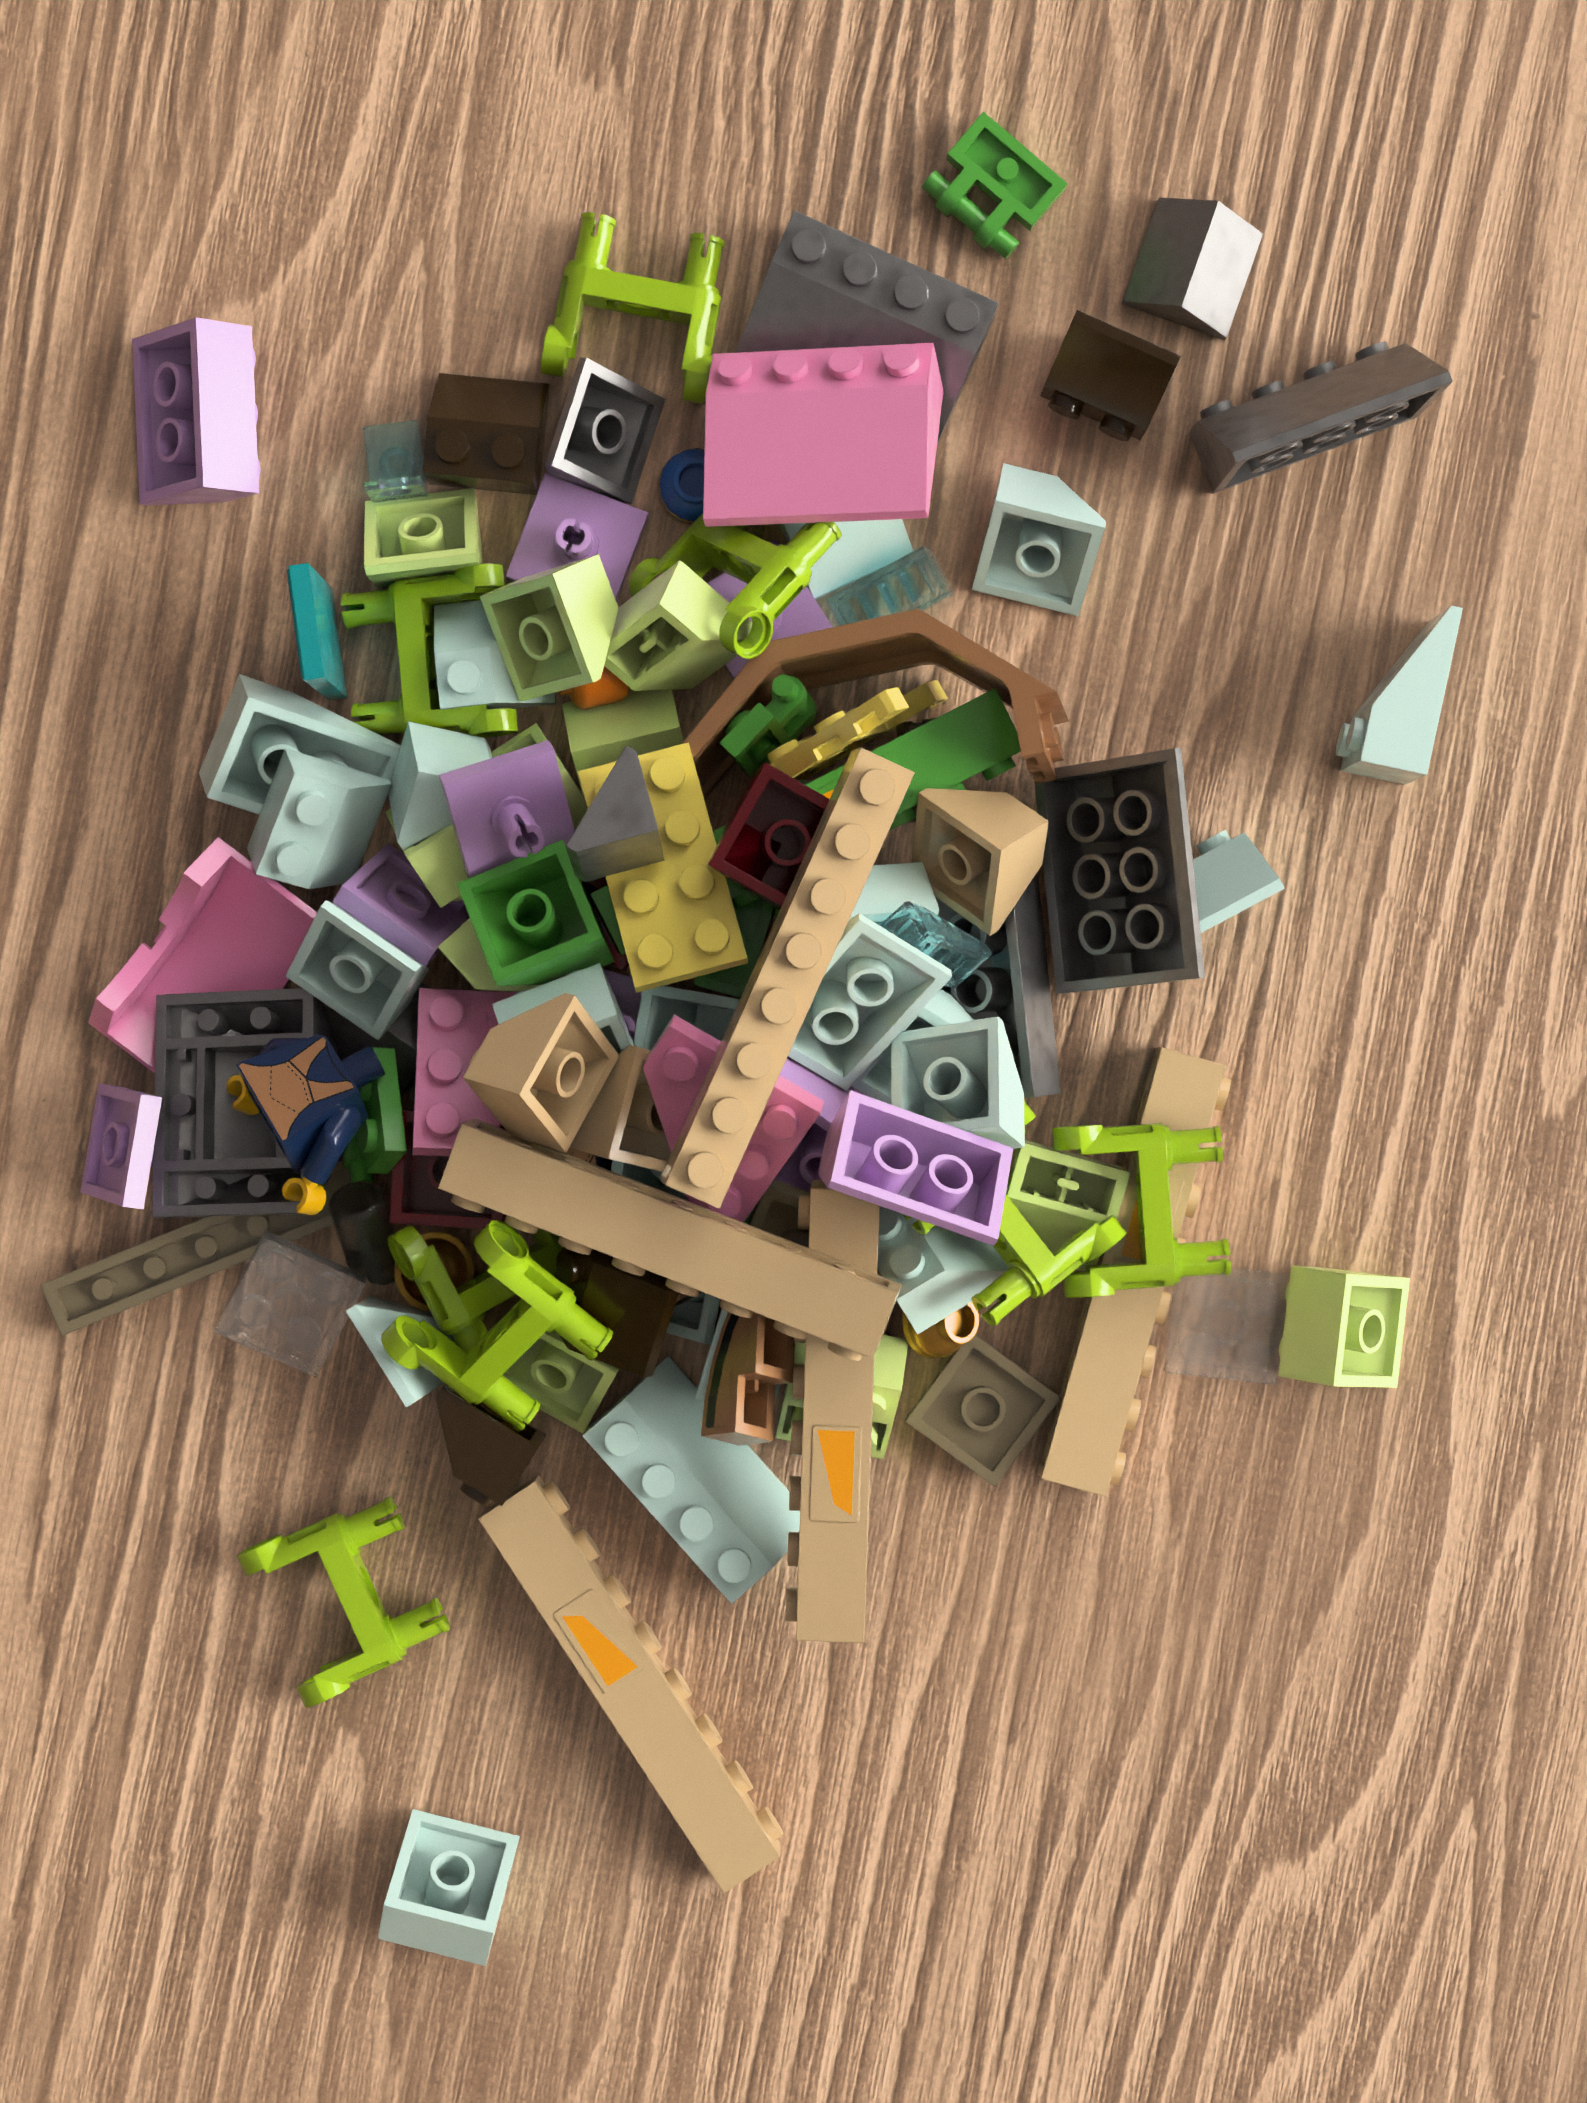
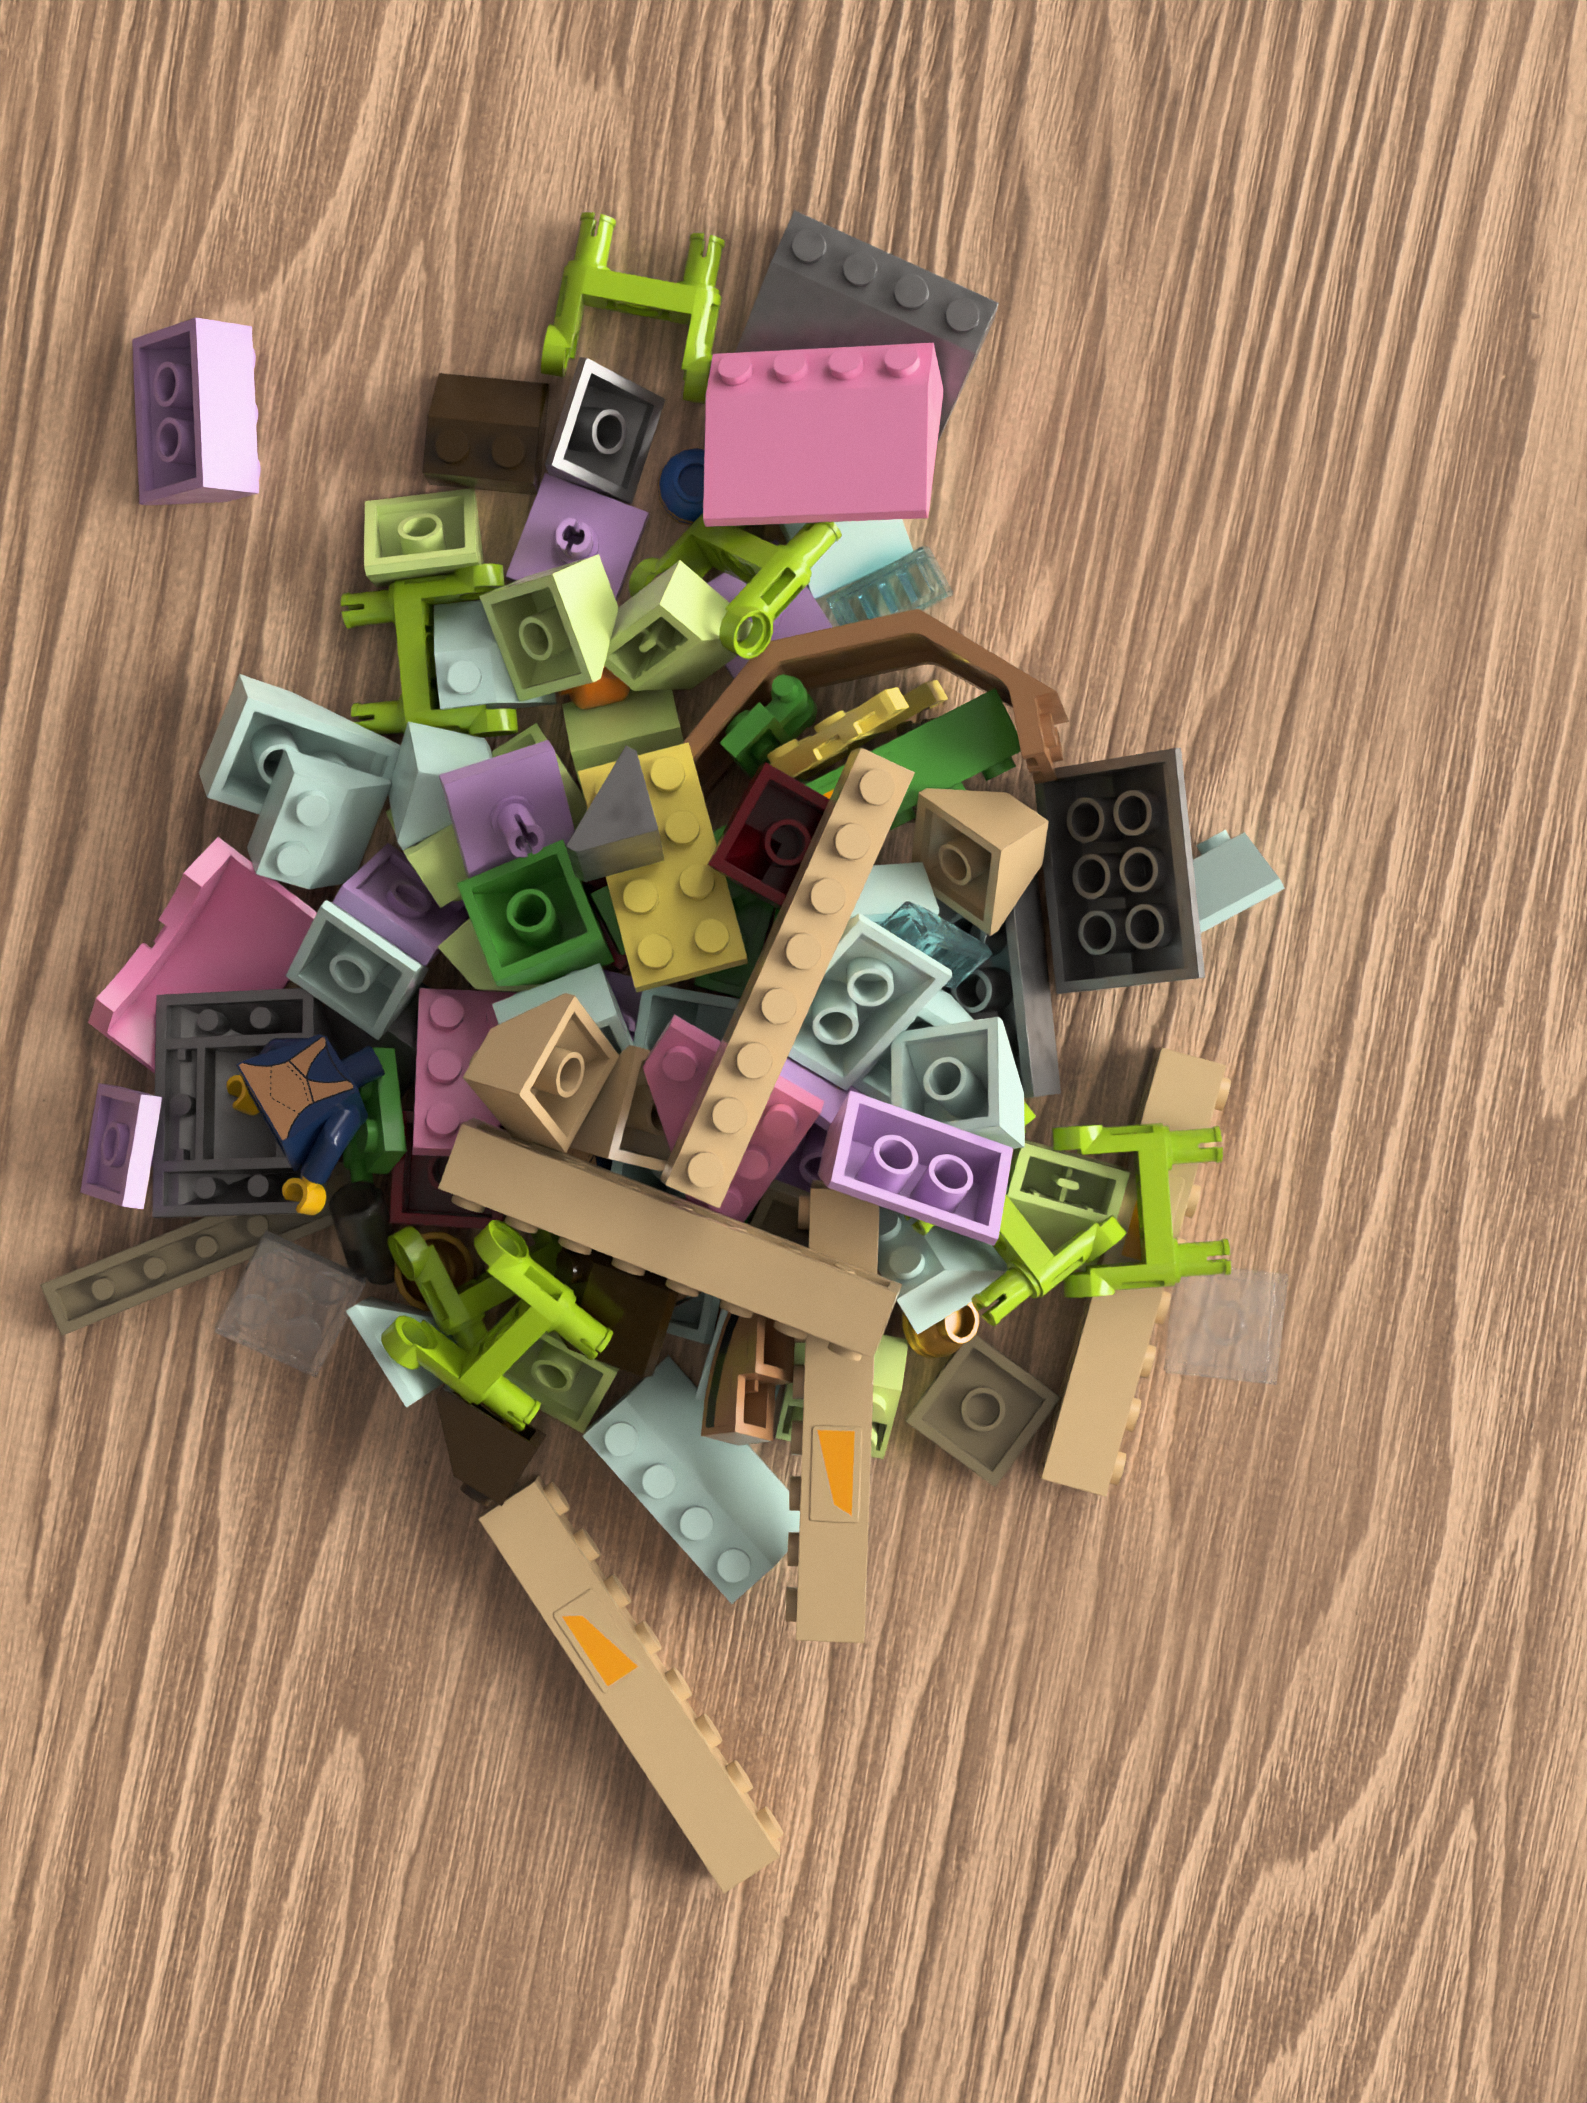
(316, 631): teal tile -> none
(379, 1635): lime connector -> none
(394, 461): clear light blue bracket -> none
(448, 1887): light aqua slope -> none
(1003, 171): bright green plate -> none
(1038, 542): light aqua slope -> none
(1108, 377): dark brown slope -> none
(1193, 264): flat silver slope -> none
(1316, 413): flat silver slope -> none
(1343, 1327): yellowish green slope -> none
(1399, 720): light aqua slope -> none

